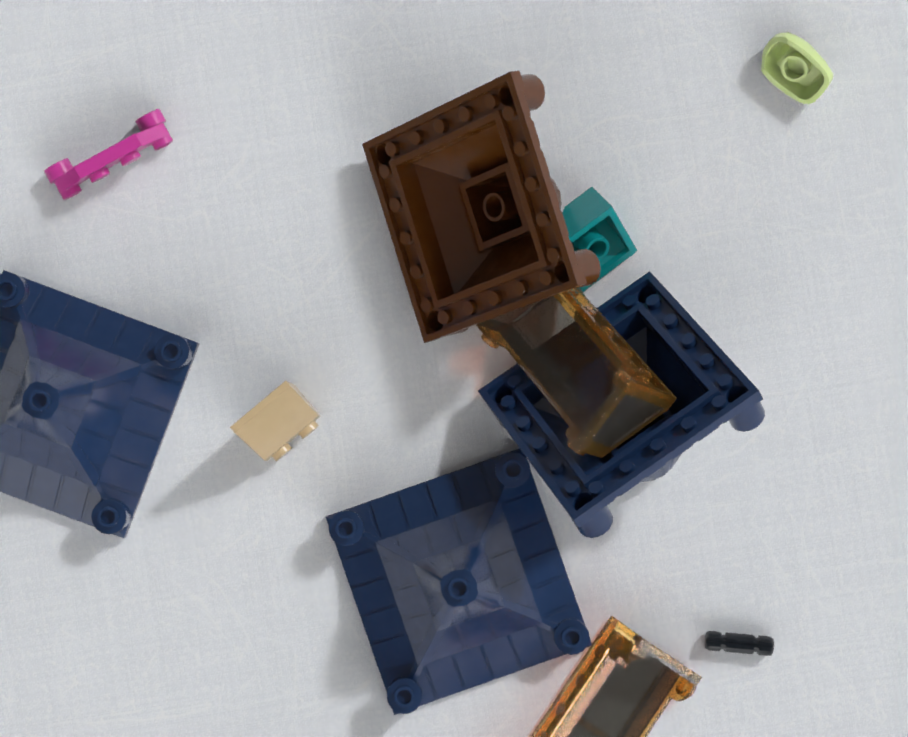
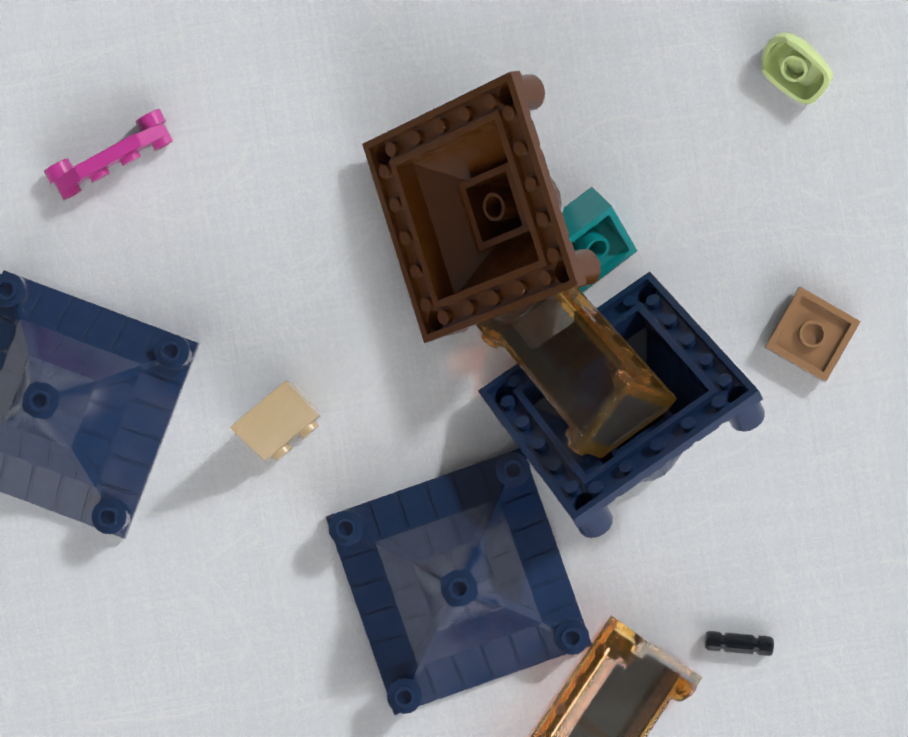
(812, 334): none -> medium nougat plate

